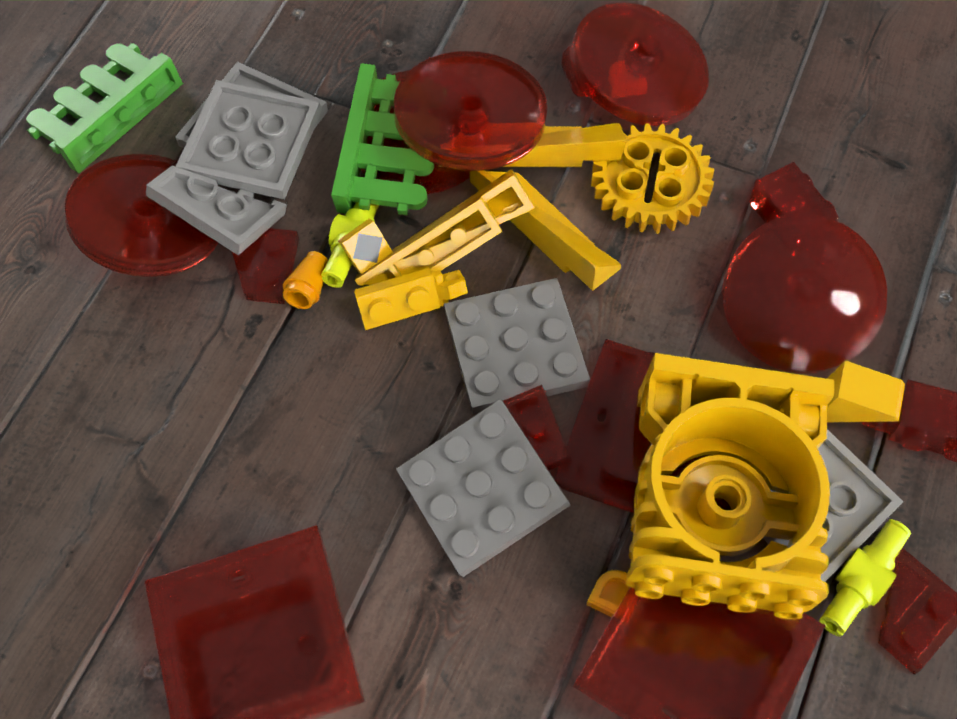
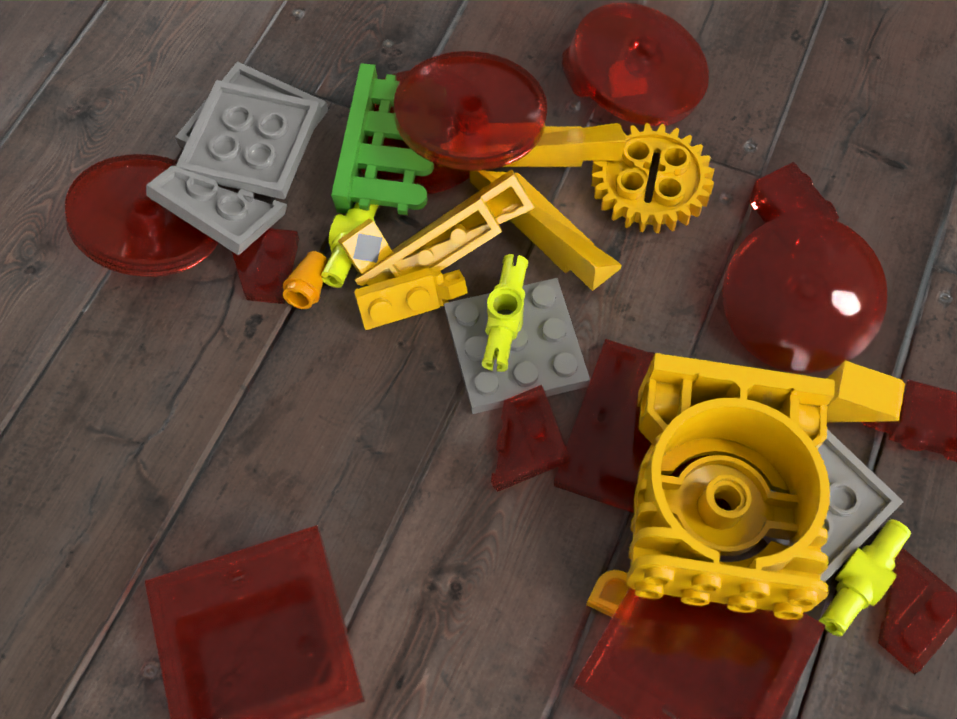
(113, 116): bright green fence -> none
(482, 488): light grey plate -> none
(505, 328): none -> neon yellow pin

